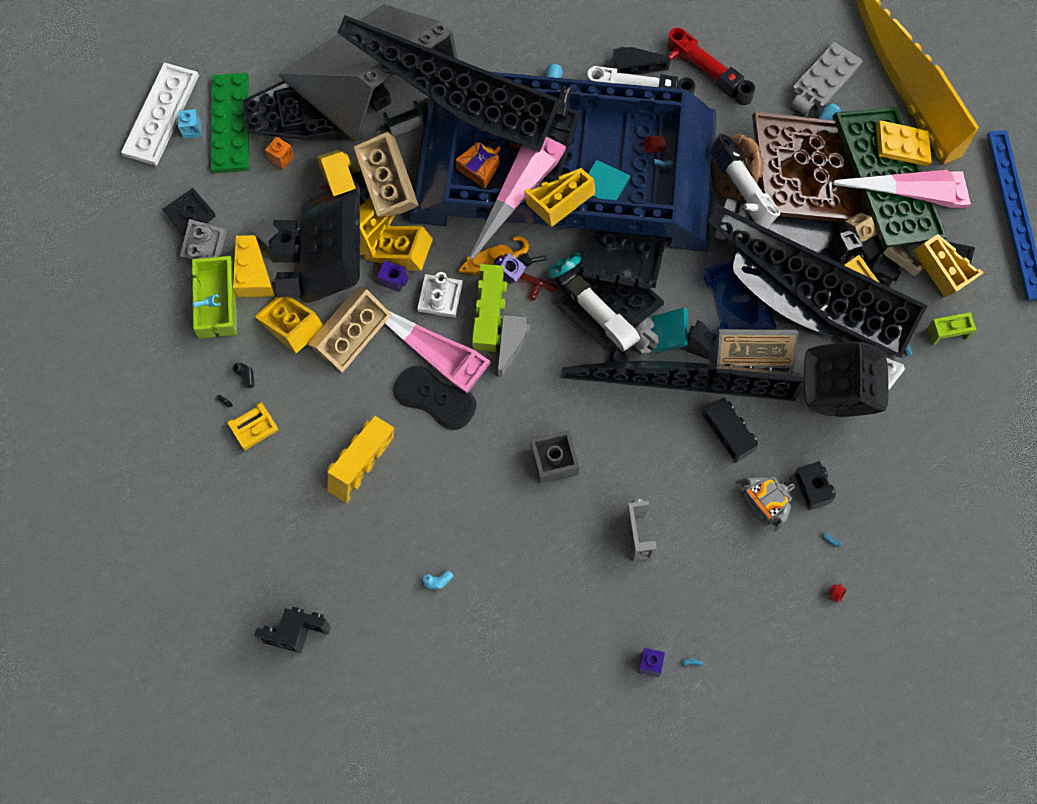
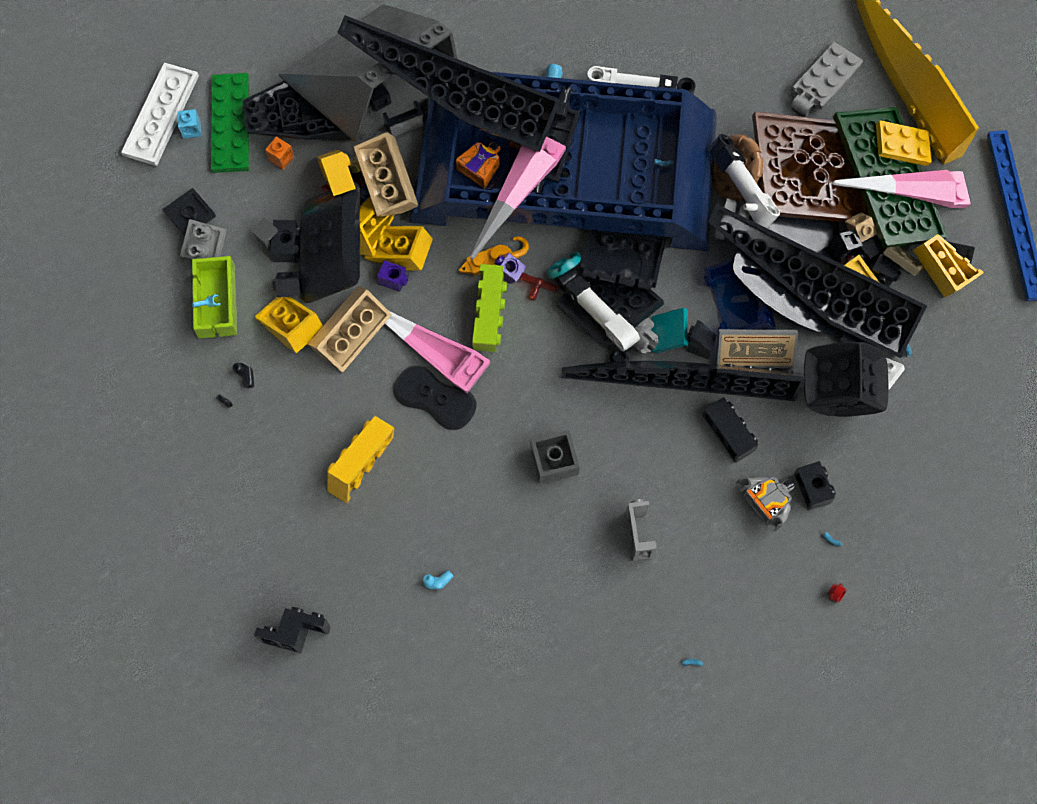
(250, 270): yellow wedge -> none
(256, 430): yellow plate -> none
(440, 295): white plate -> none
(512, 339): light grey slope -> none
(527, 261): black hand -> none
(559, 198): yellow wedge -> none
(608, 181): teal tile -> none
(638, 61): black slope -> none
(651, 662): dark purple brick -> none
(654, 144): clear red piece -> none
(728, 80): red piece -> none
(828, 111): medium azure cone -> none
(951, 326): lime panel -> none

